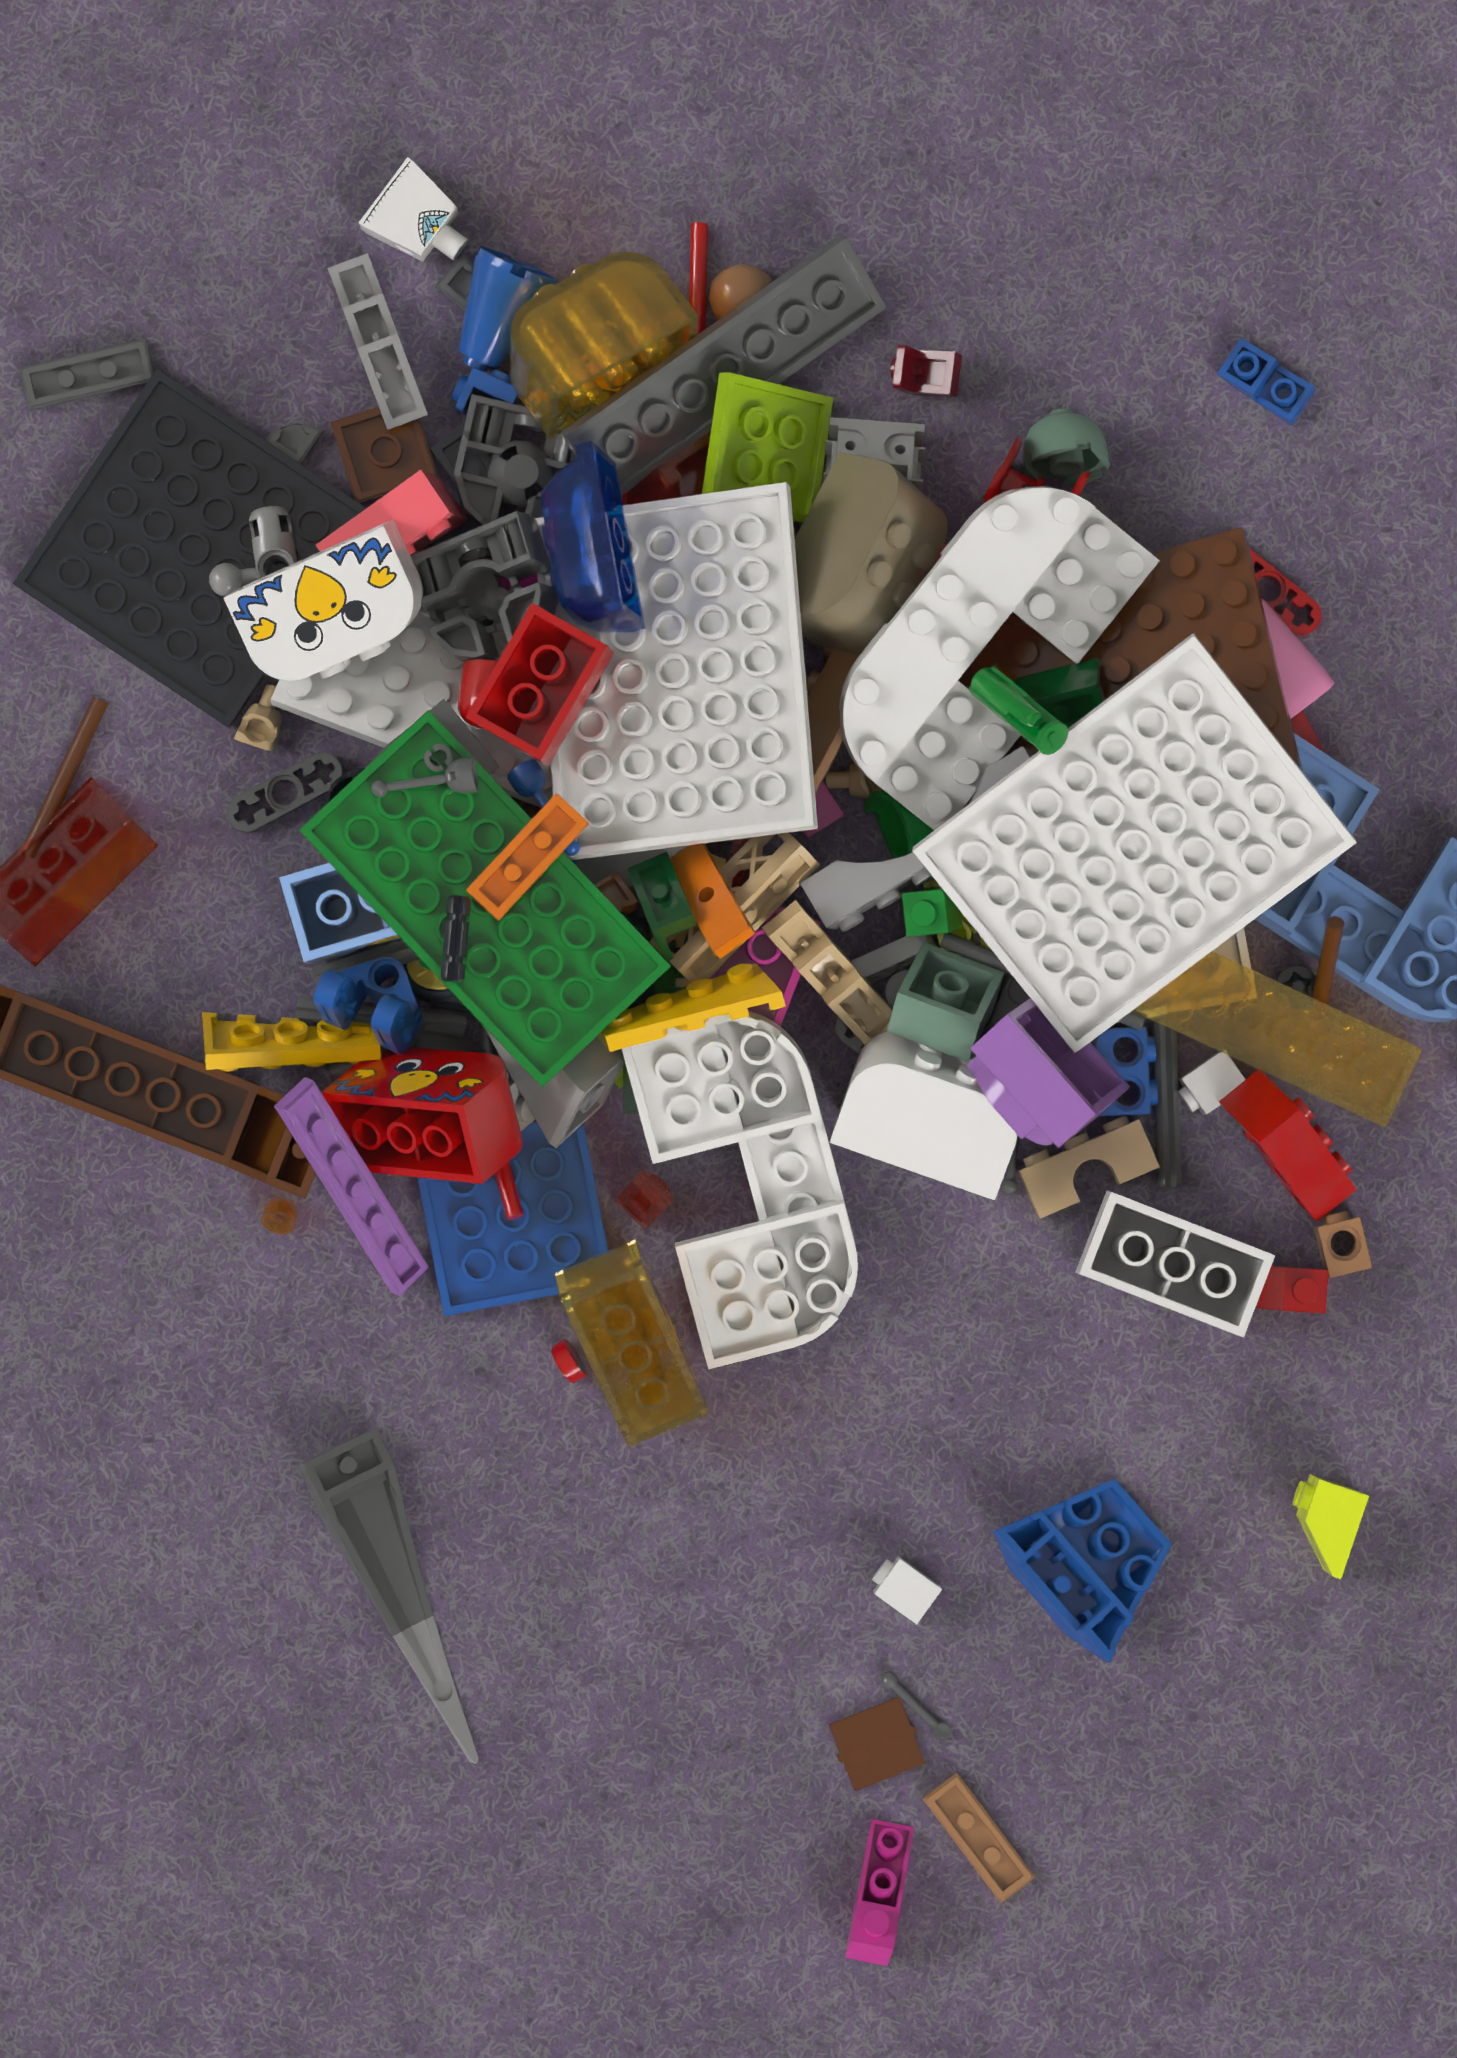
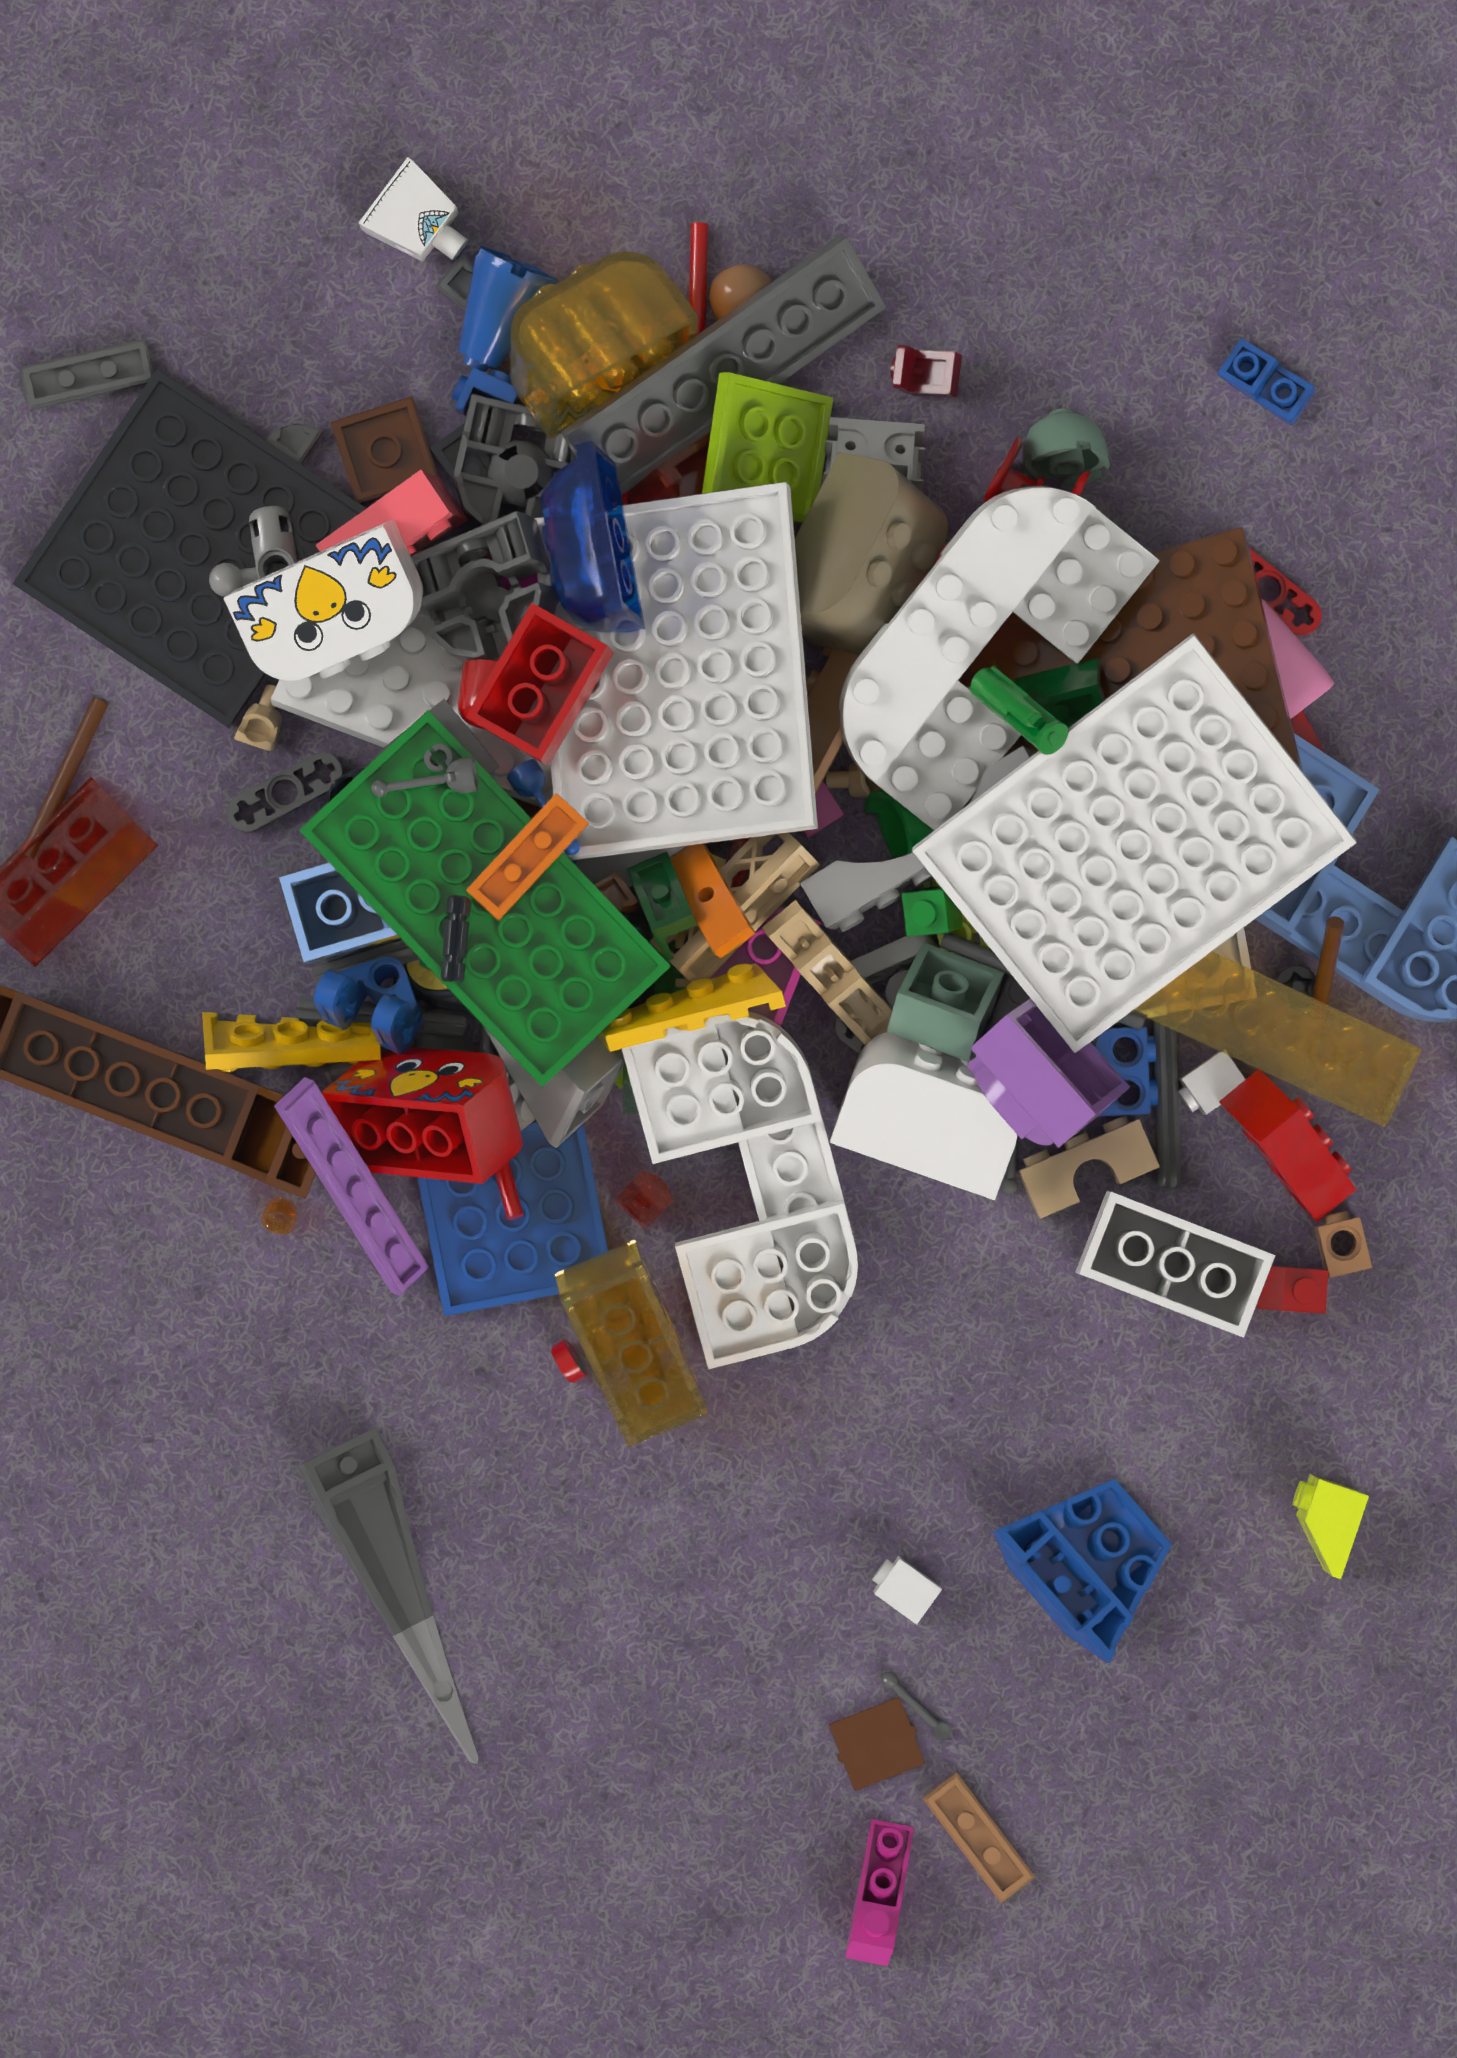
(377, 341): light grey slope -> none

